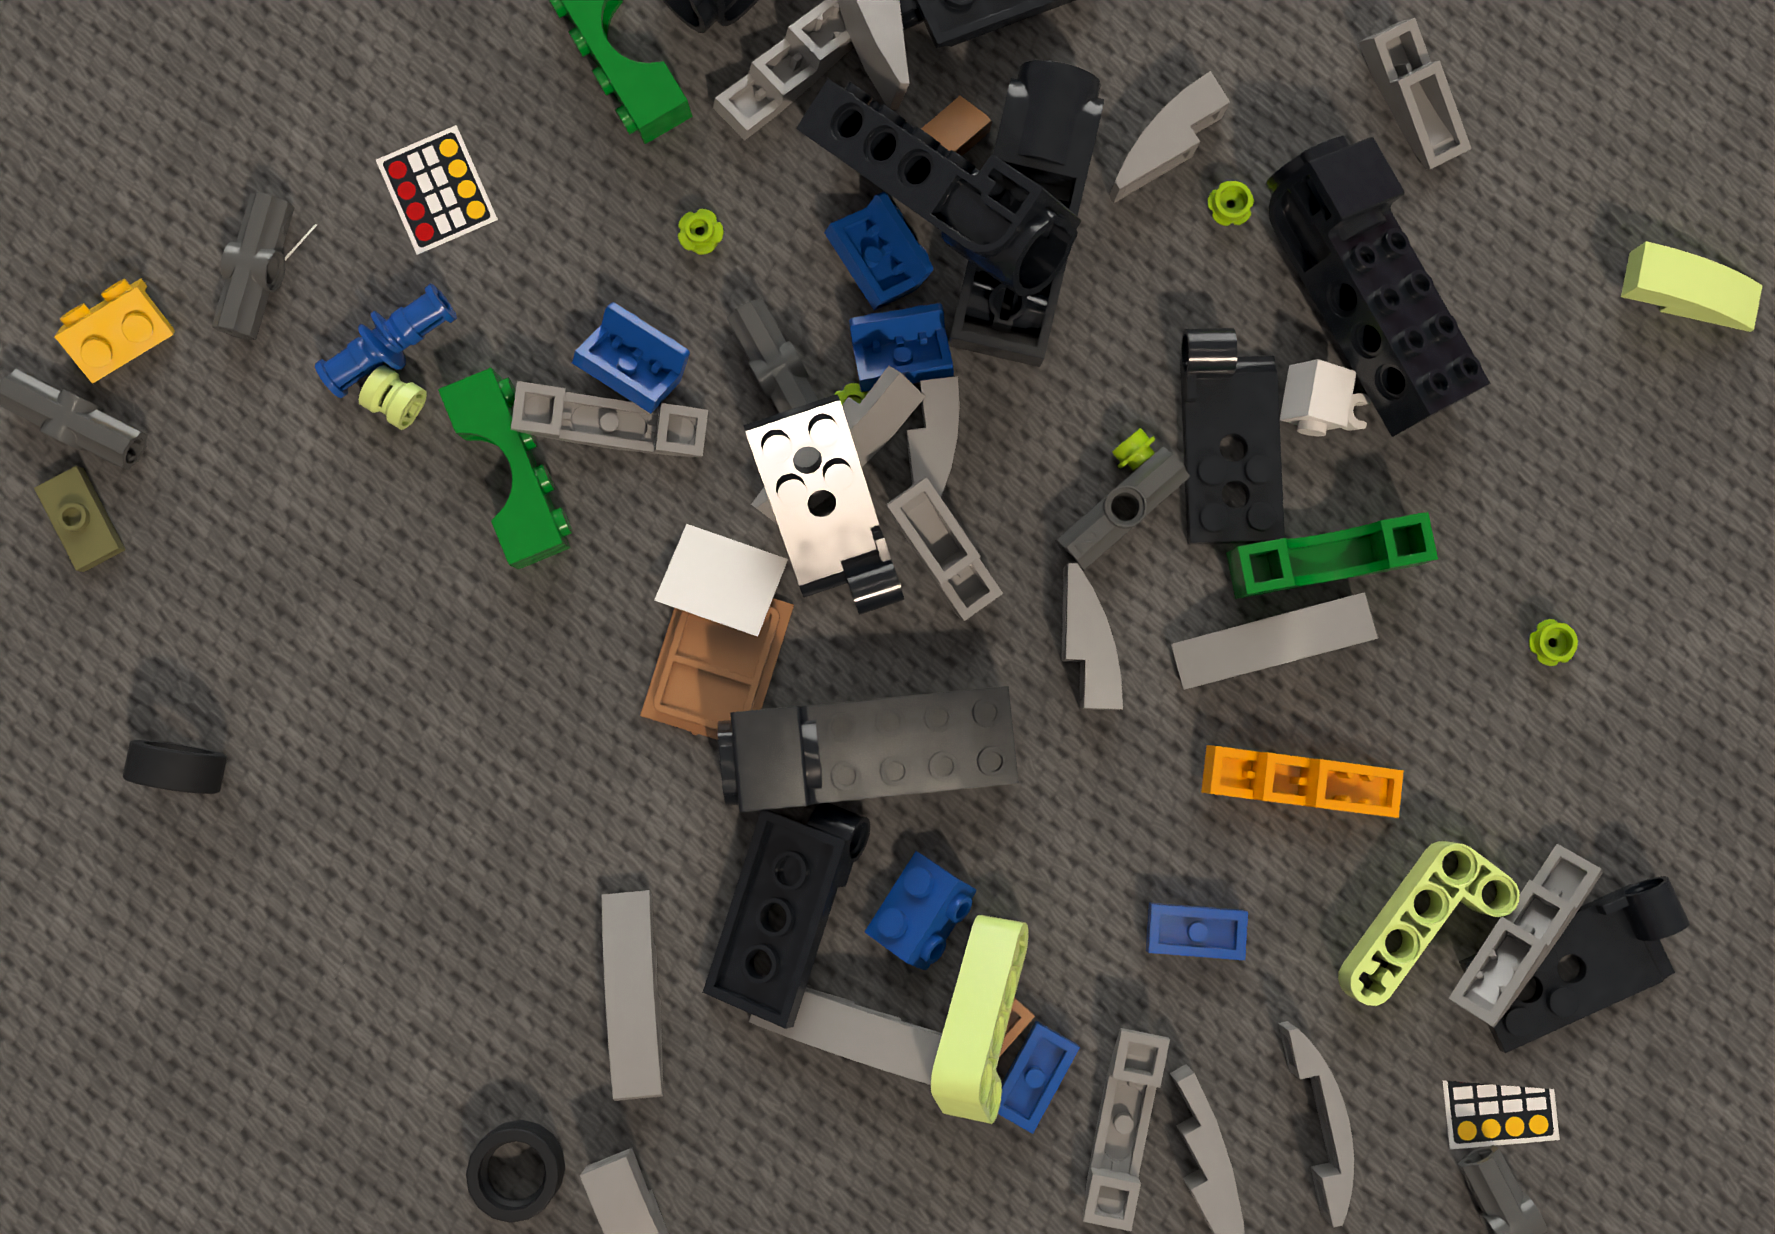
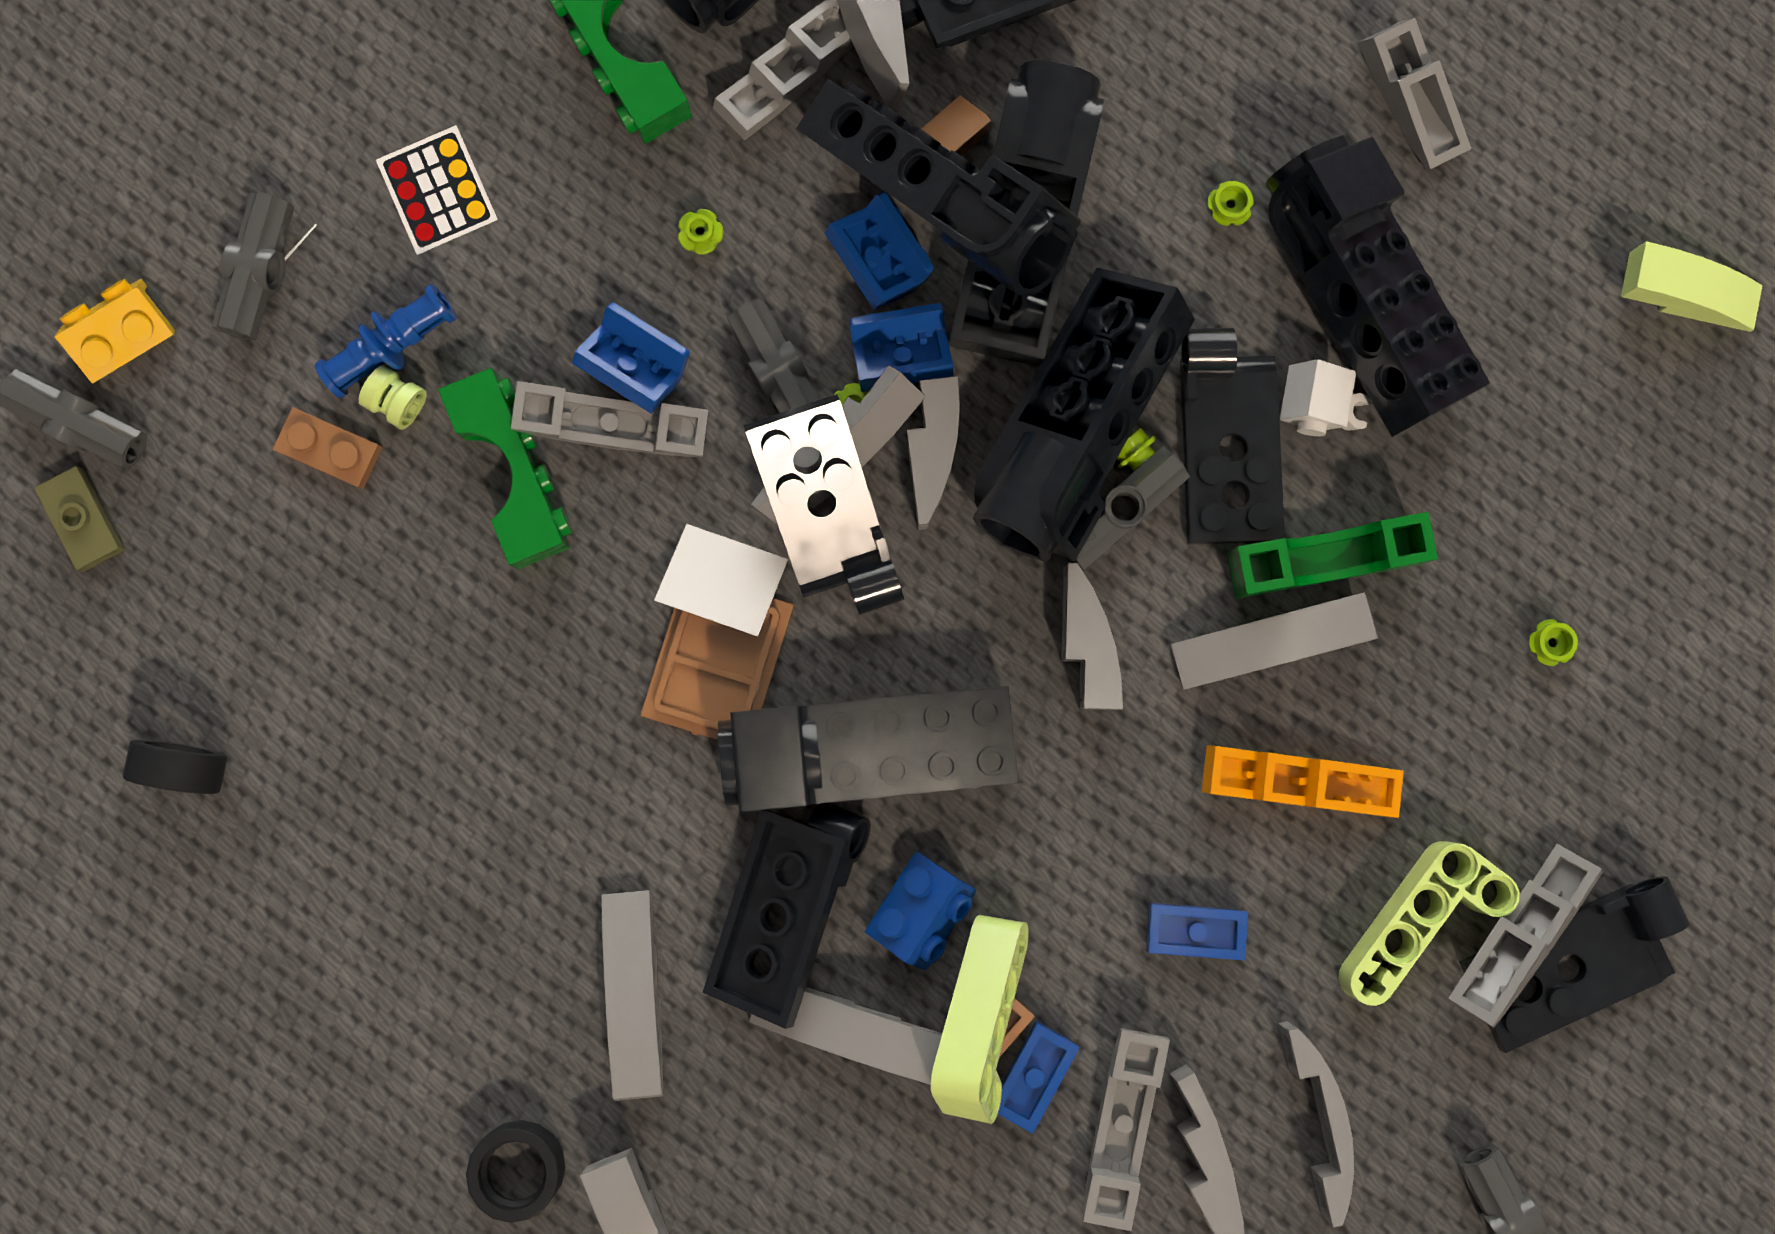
(327, 448): none -> medium nougat plate
(943, 549): light grey slope -> none
(1077, 414): none -> black brick
(1171, 135): light grey slope -> none
(1498, 1114): sticker -> none

